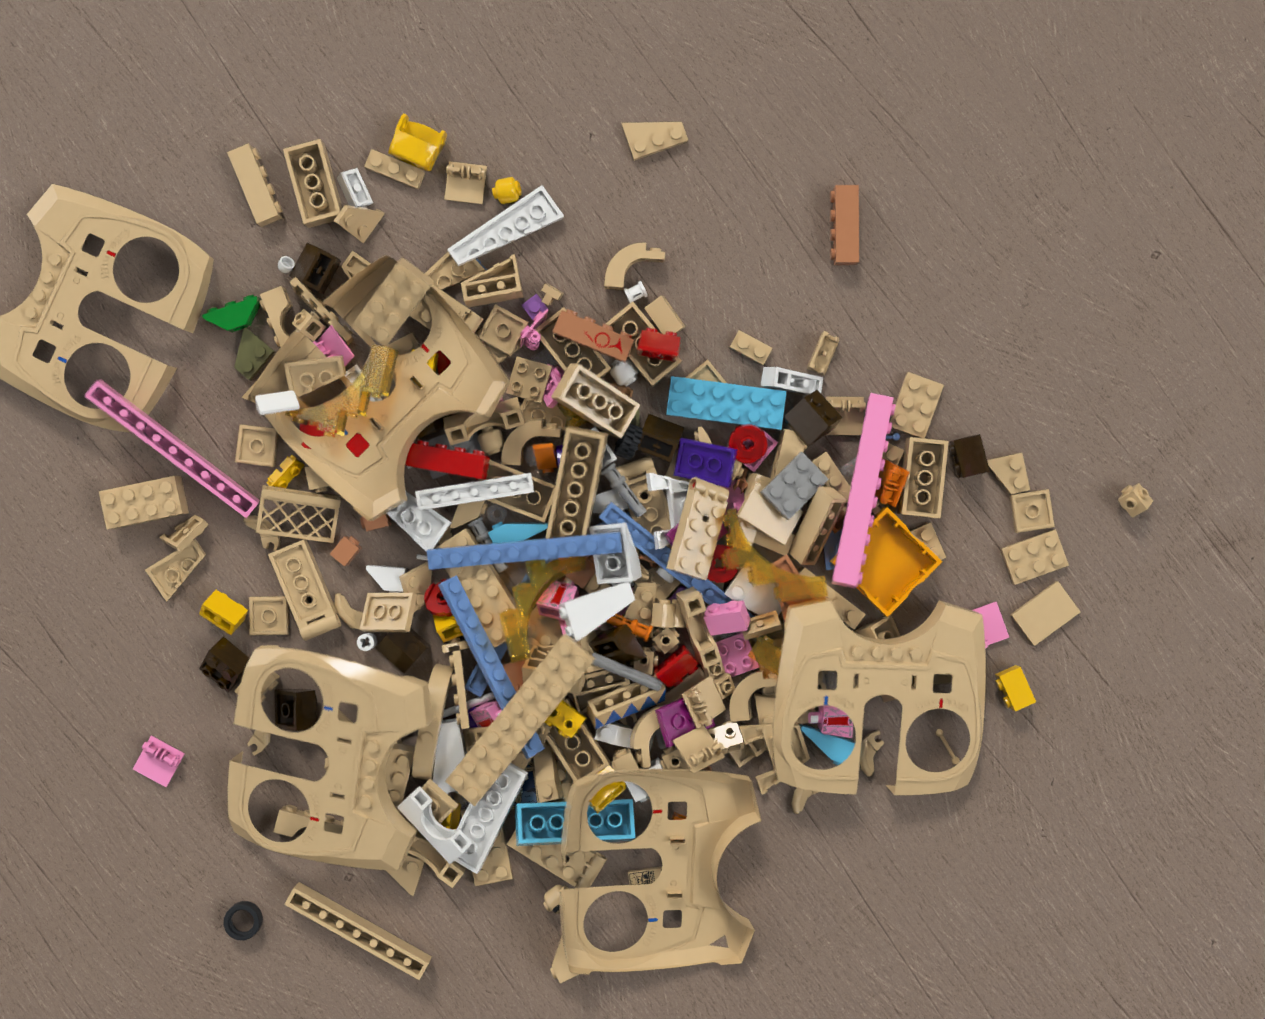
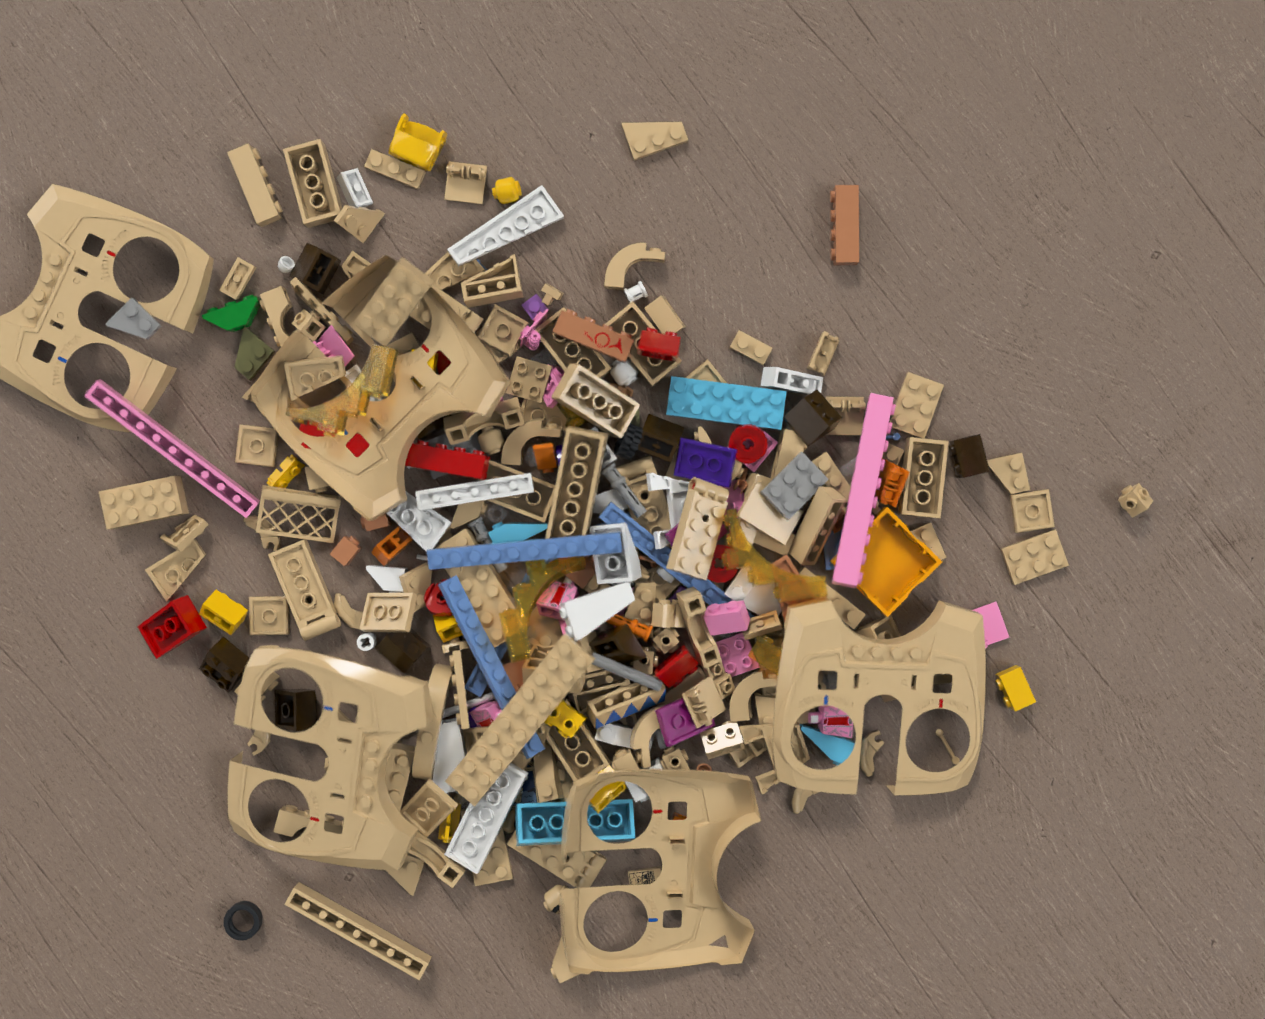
(134, 320): none -> light grey wing
(158, 761): bright pink hinge -> none
(172, 626): none -> red slope
(237, 278): none -> tan plate
(276, 402): white slope -> none
(391, 545): none -> orange slope
(446, 841): white arch -> none
(508, 825): none -> tan arm
(699, 749): tan hinge -> none
(1045, 613): tan tile -> none

